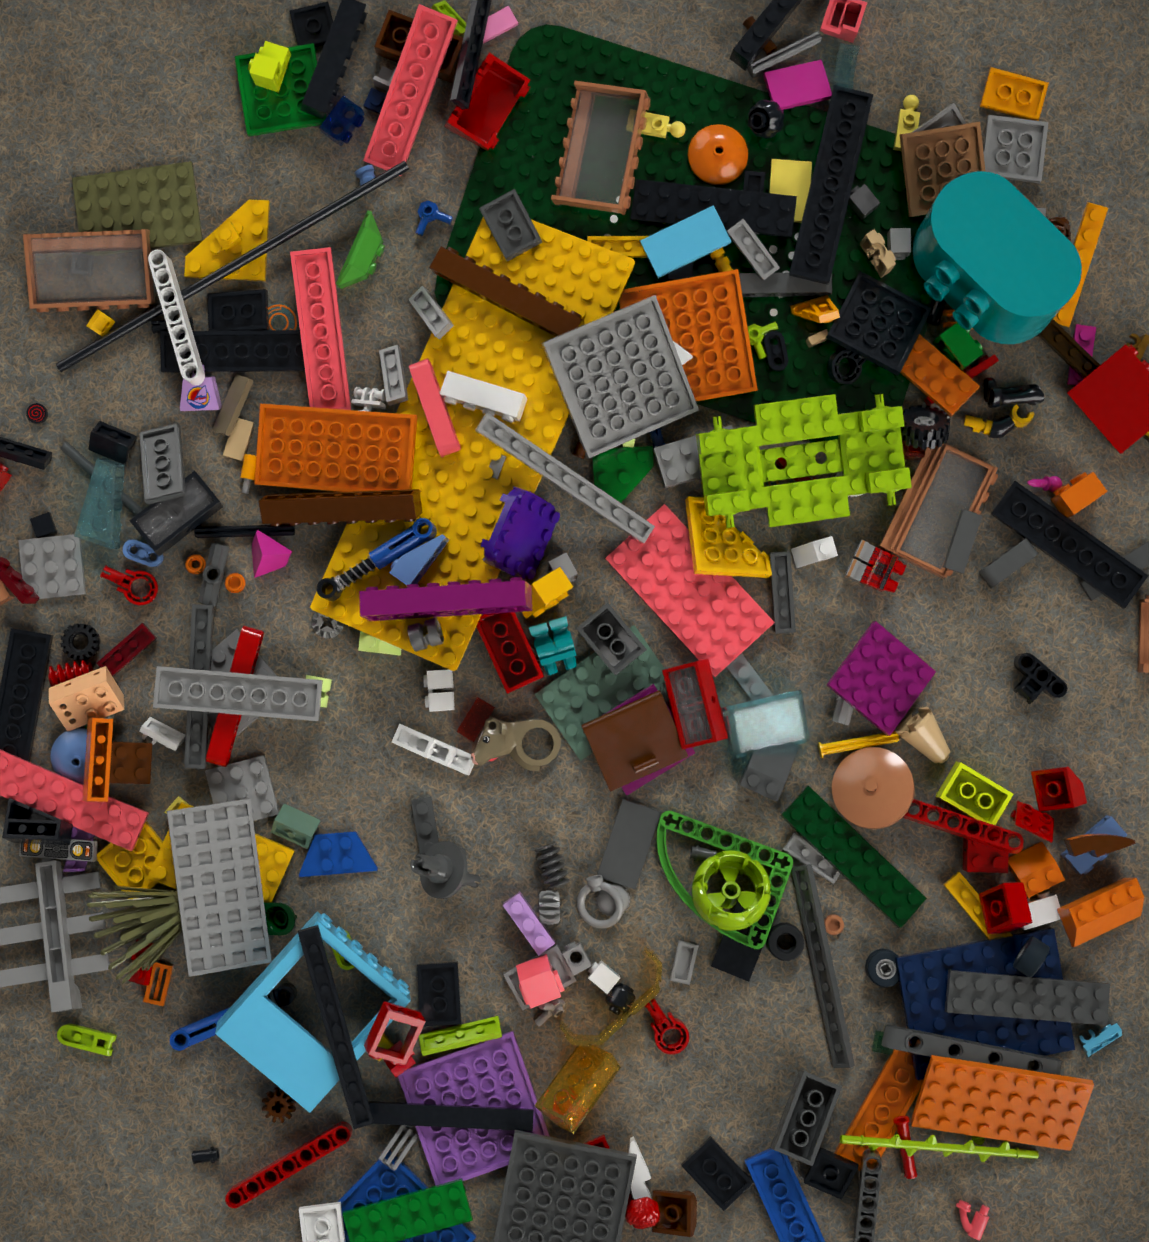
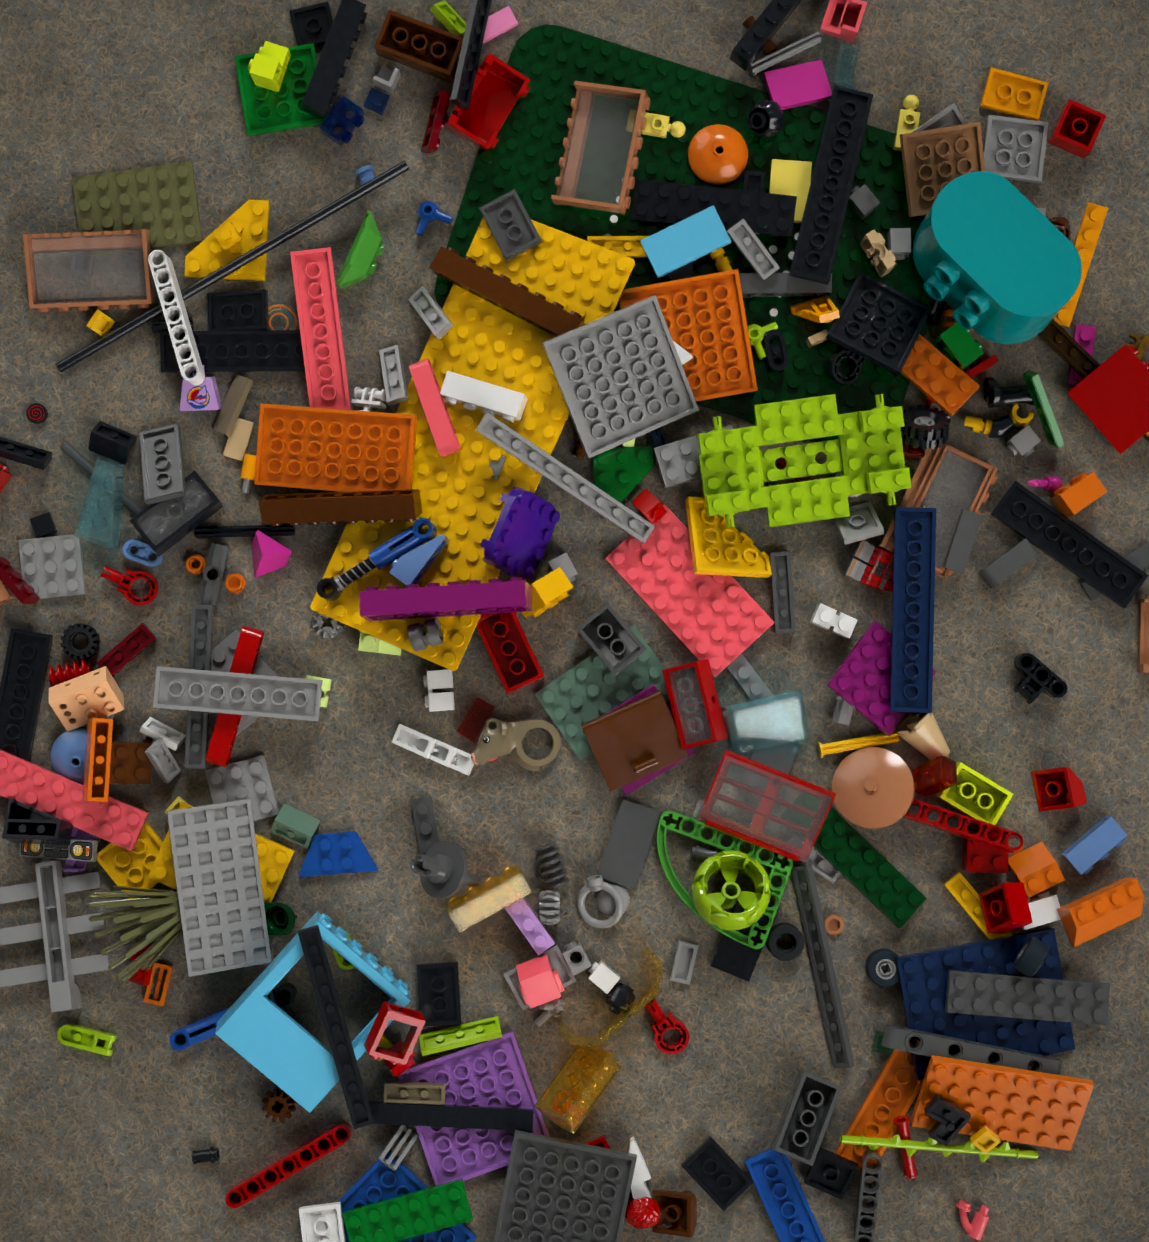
(162, 761): none -> light grey plate
(410, 88): coral plate -> none
(414, 1093): none -> dark tan tile
(435, 122): none -> dark red plate
(488, 897): none -> clear yellow slope
(554, 650): teal hips -> none
(649, 506): none -> red brick
(765, 807): none -> clear door
(814, 552): white slope -> none
(825, 617): none -> white piece
(860, 525): none -> light grey plate
(912, 610): none -> dark blue plate
(935, 776): none -> clear red brick
(949, 1119): none -> black plate
(985, 1140): none -> yellow plate
(1023, 442): none -> light grey brick
(1033, 821): red hinge -> none
(1043, 408): none -> green tile
(1076, 128): none -> red brick
(1097, 844): reddish brown slope -> none
(1107, 1035): medium azure plate -> none

